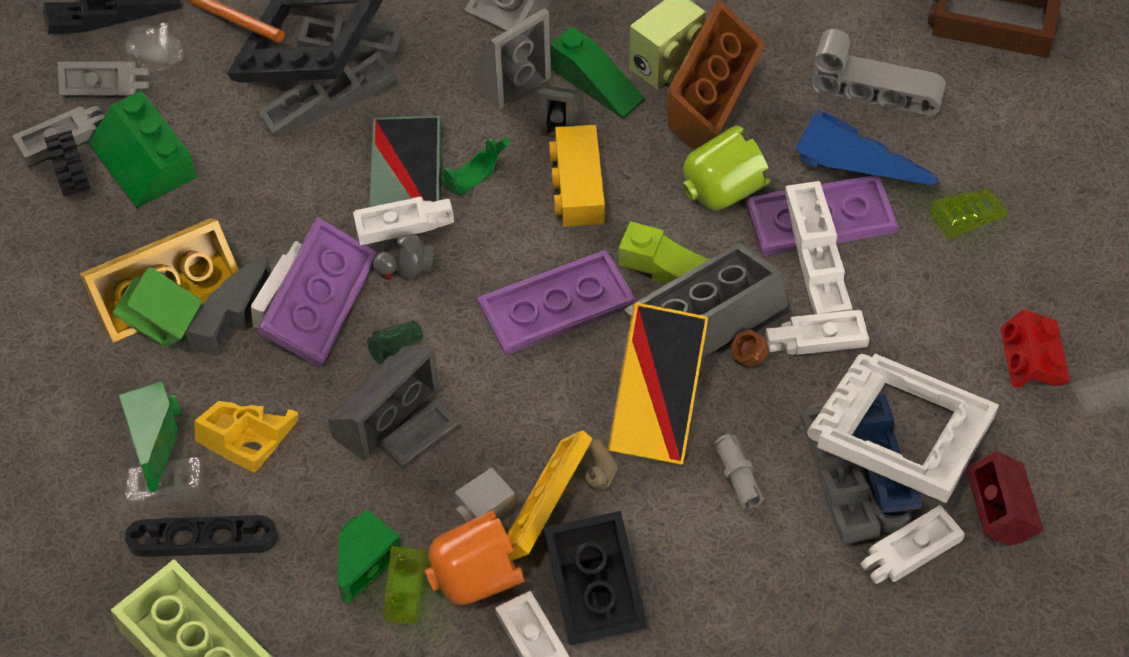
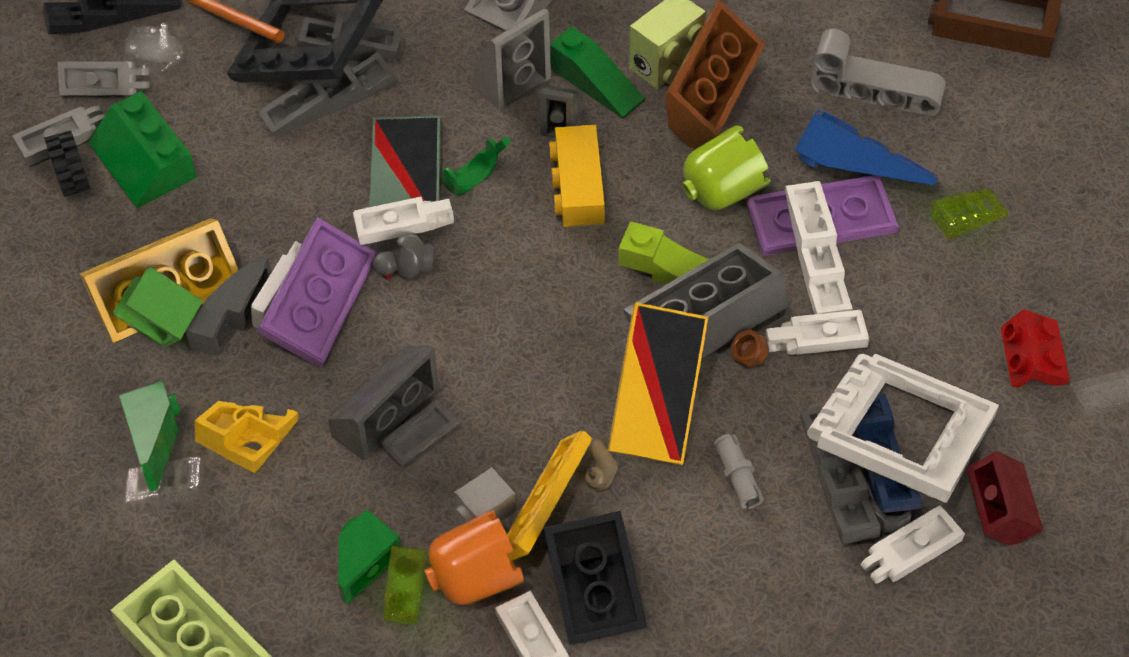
(202, 531): black beam -> none
(391, 339): clear green cone -> none
(556, 302): medium lavender tile -> none

